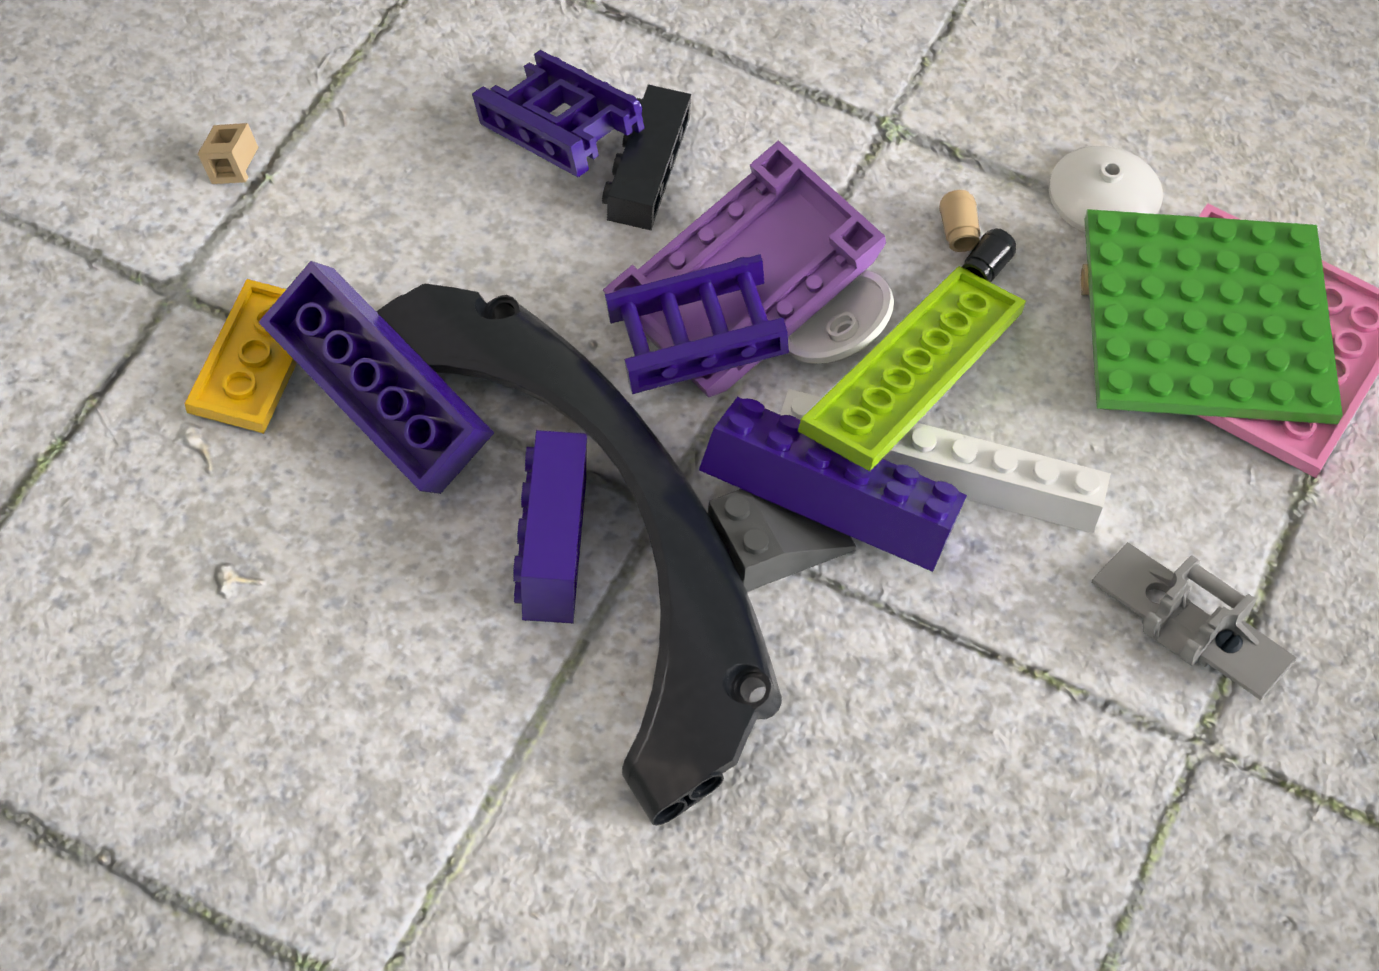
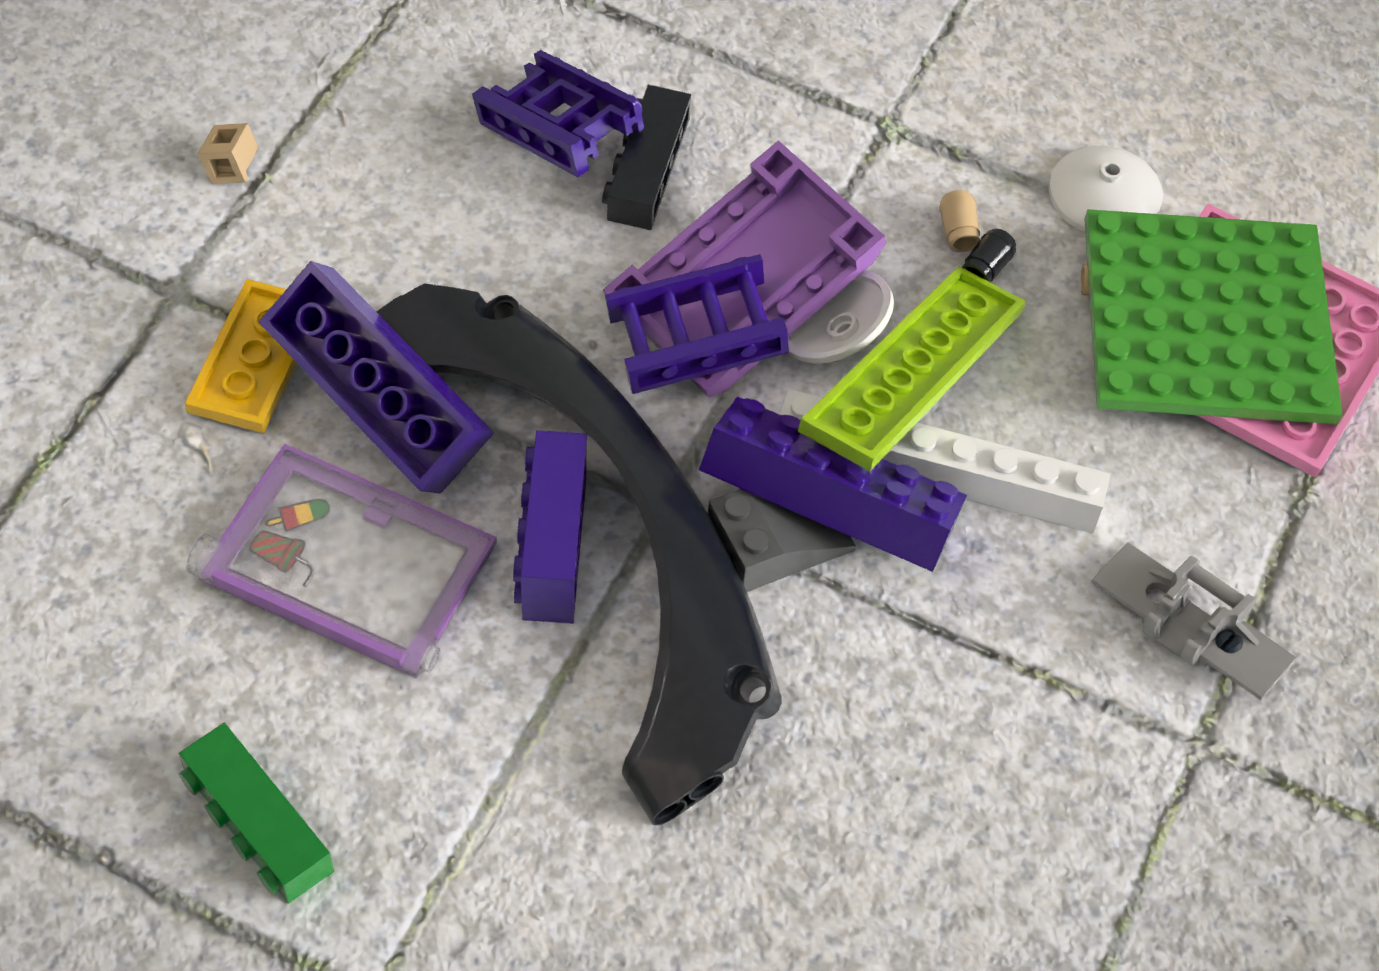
(256, 813): none -> green brick
(346, 560): none -> clear door

